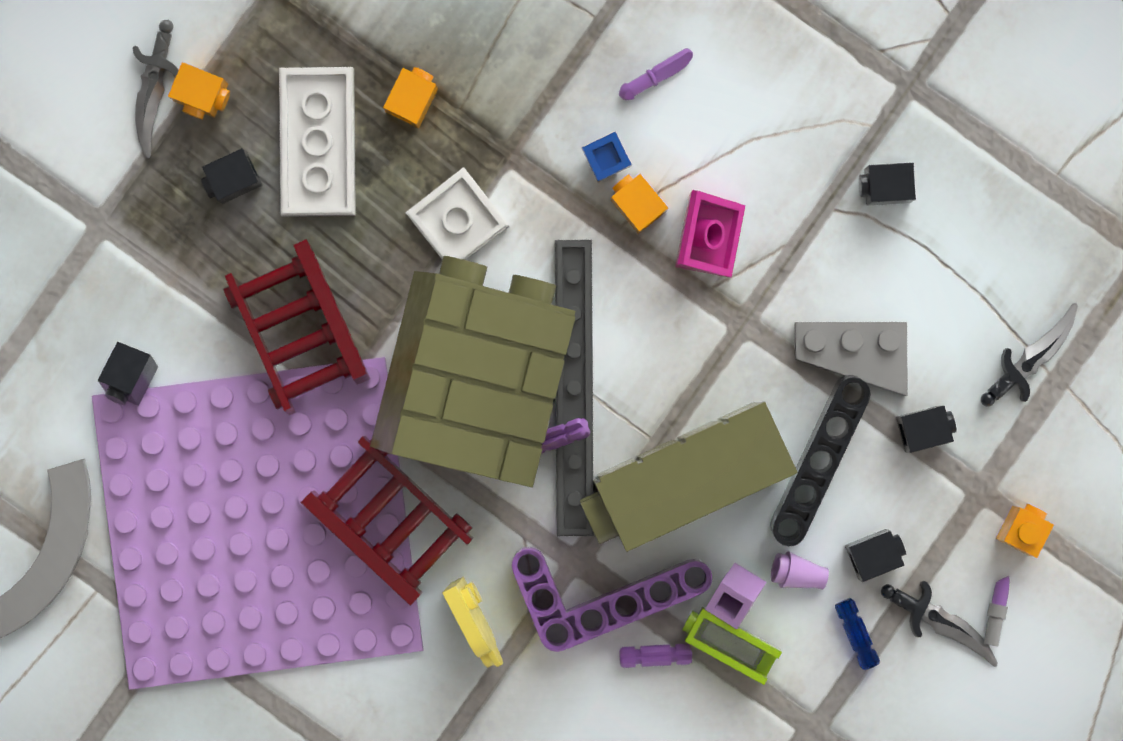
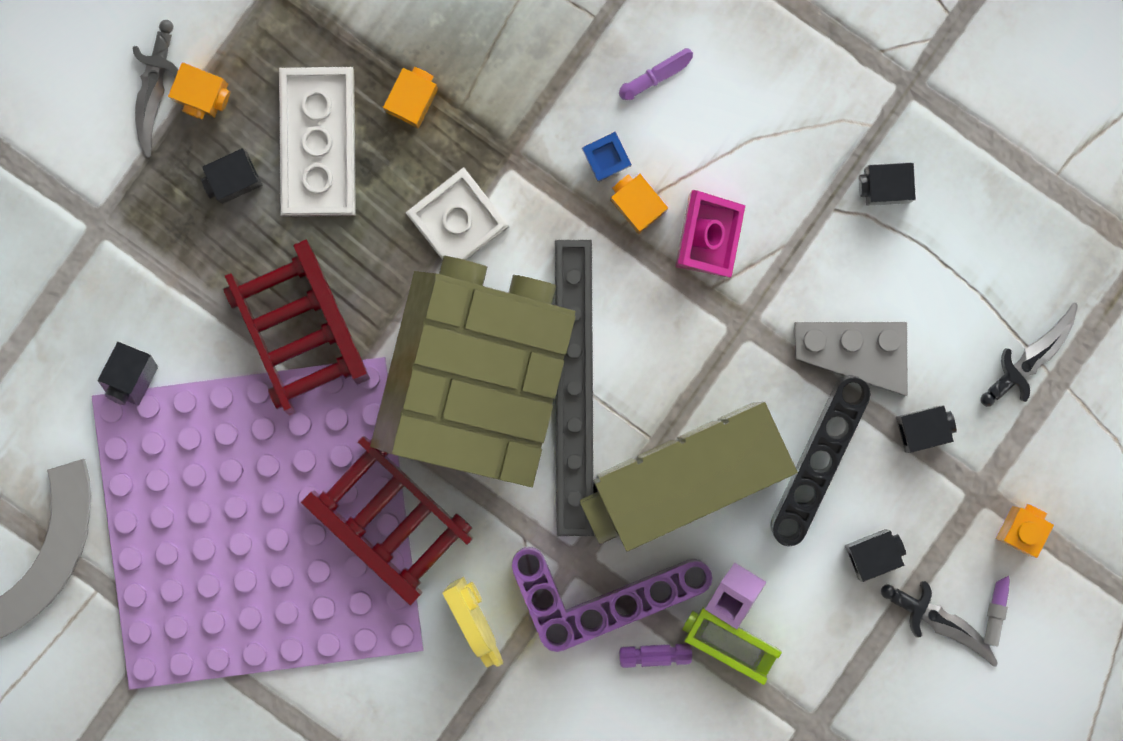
(565, 434): medium lavender axle -> none
(796, 572): lavender cone -> none
(857, 634): clear blue axle -> none

